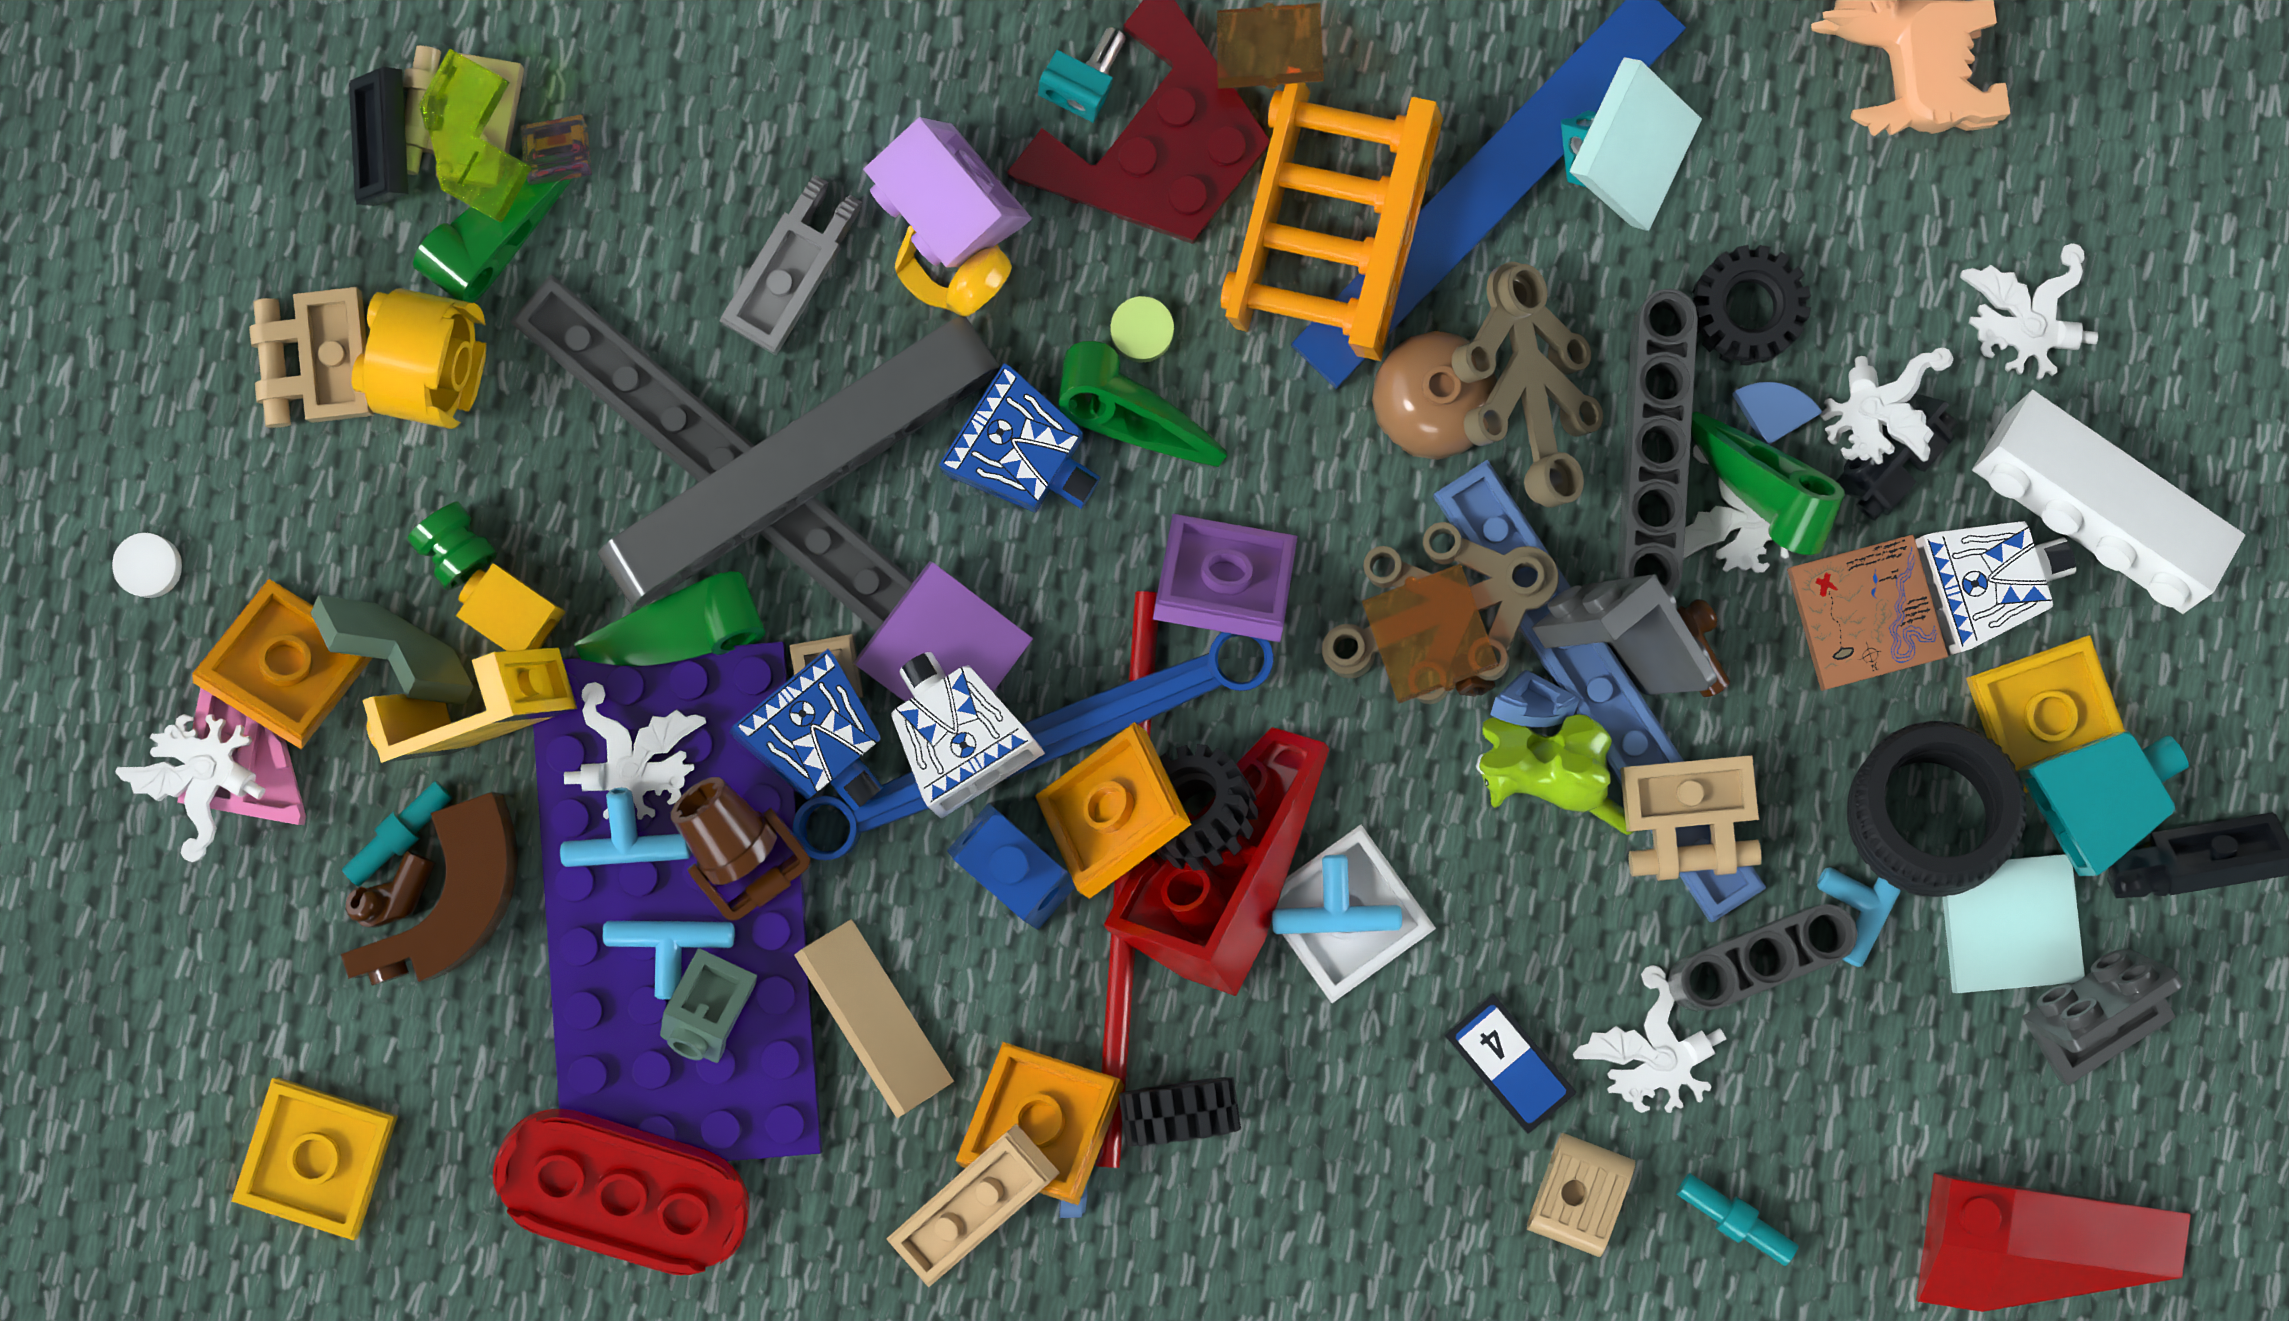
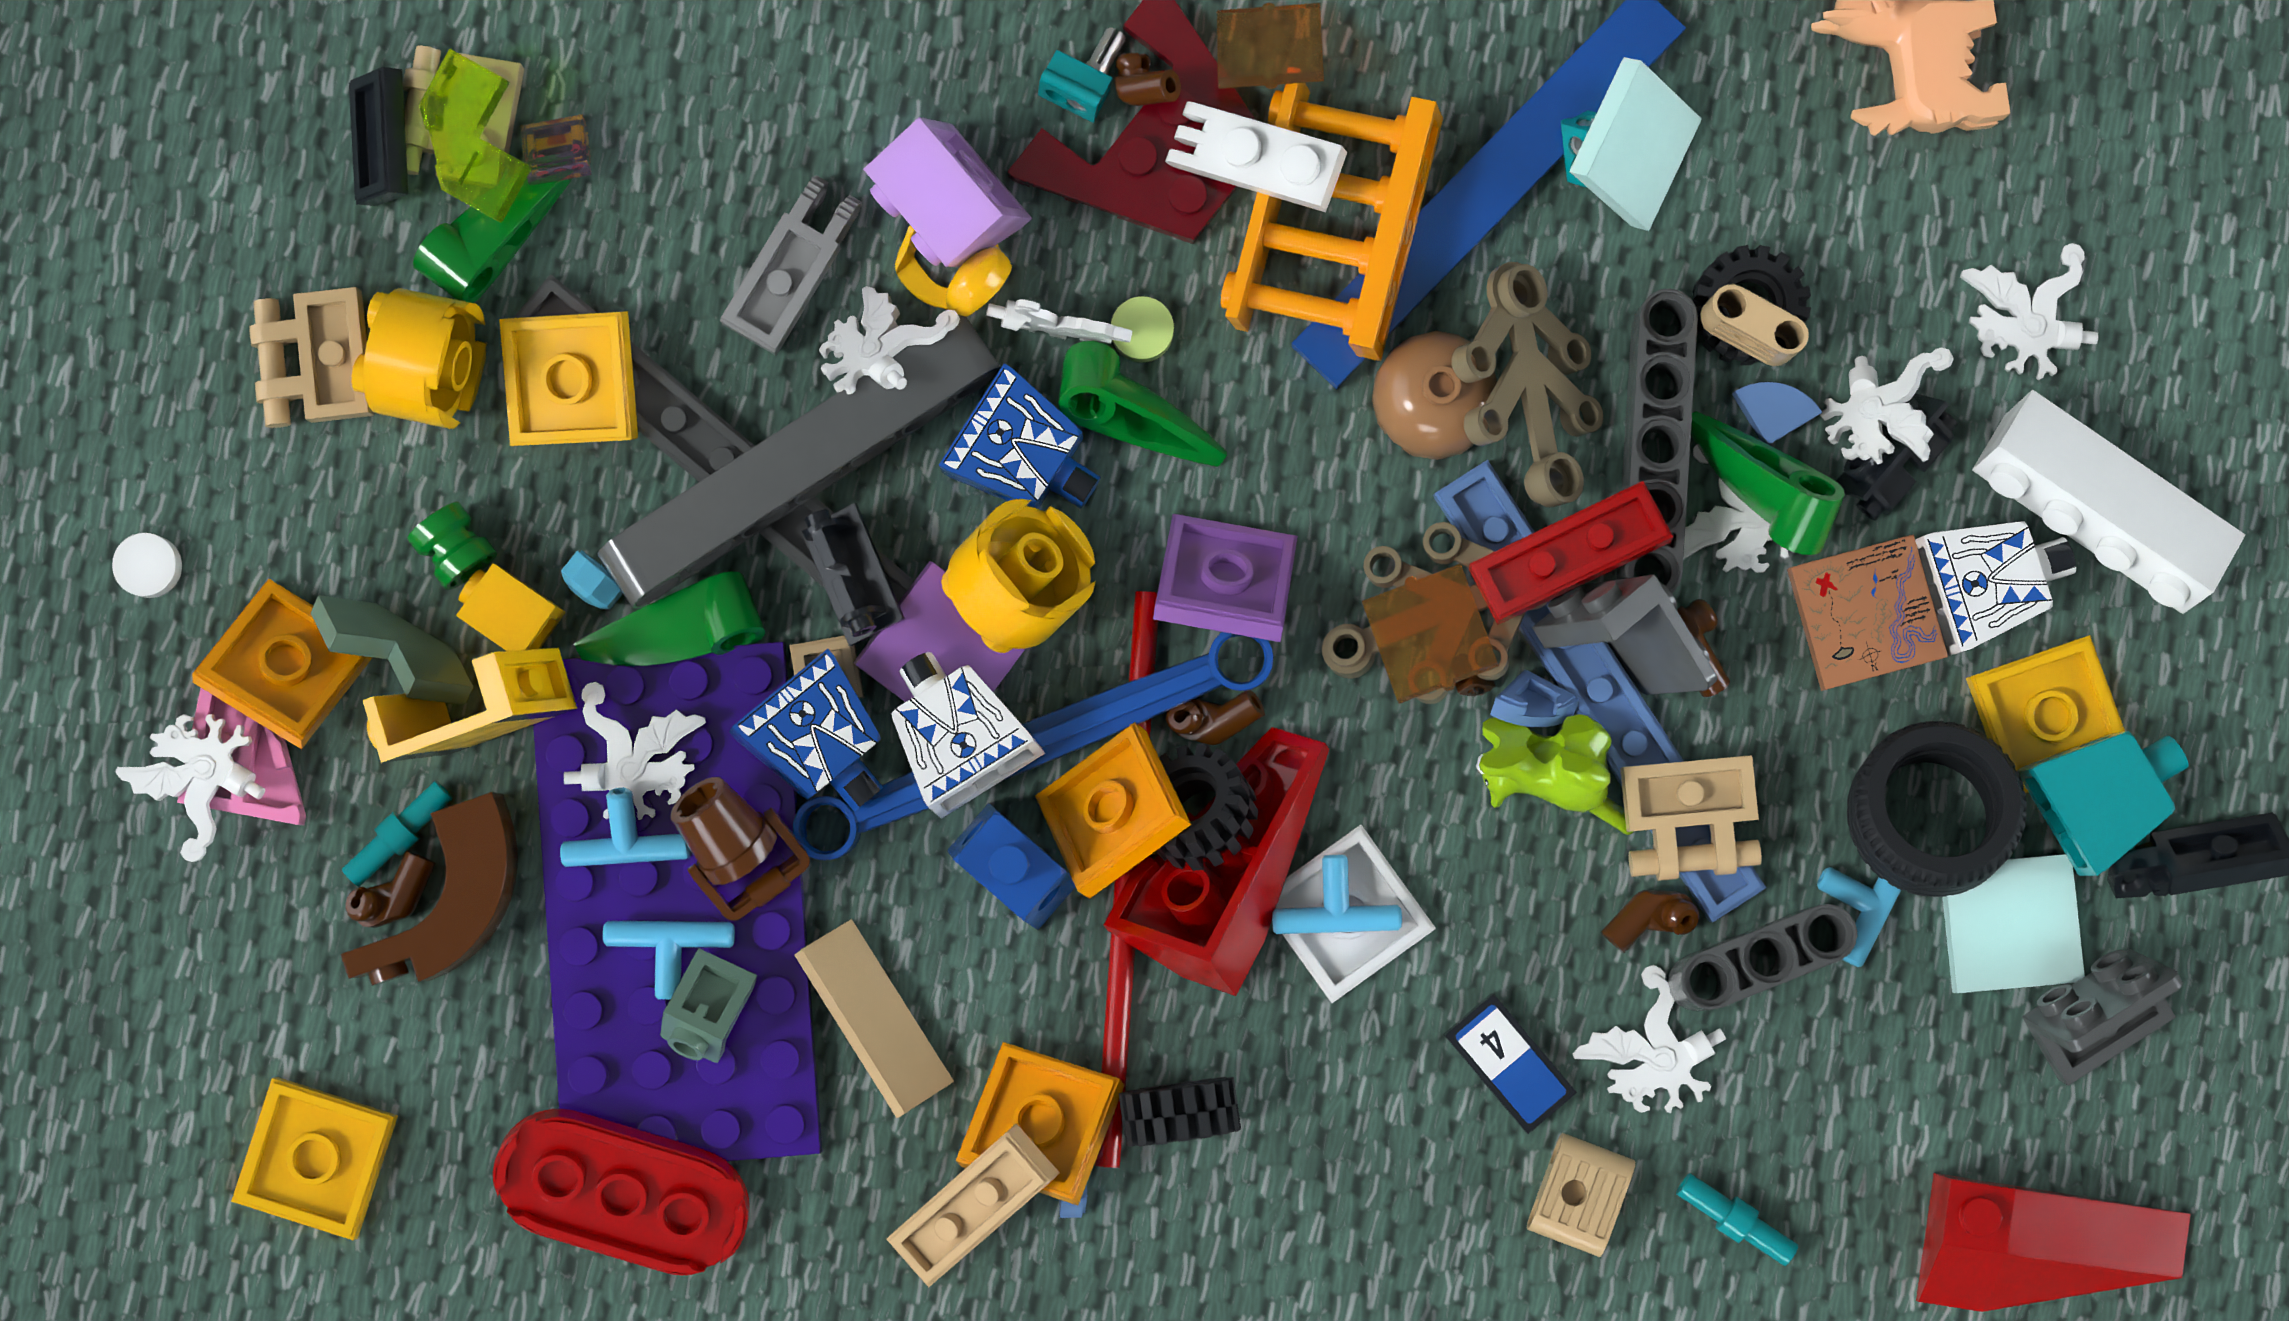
(569, 378): none -> yellow tile
(591, 581): none -> medium azure tile
(852, 573): none -> black hinge
(883, 340): none -> white piece
(1020, 575): none -> yellow brick
(1029, 316): none -> white piece
(1139, 86): none -> reddish brown arm
(1215, 722): none -> reddish brown arm
(1259, 156): none -> white hinge
(1570, 552): none -> red tile
(1651, 911): none -> reddish brown arm
(1754, 325): none -> tan piece

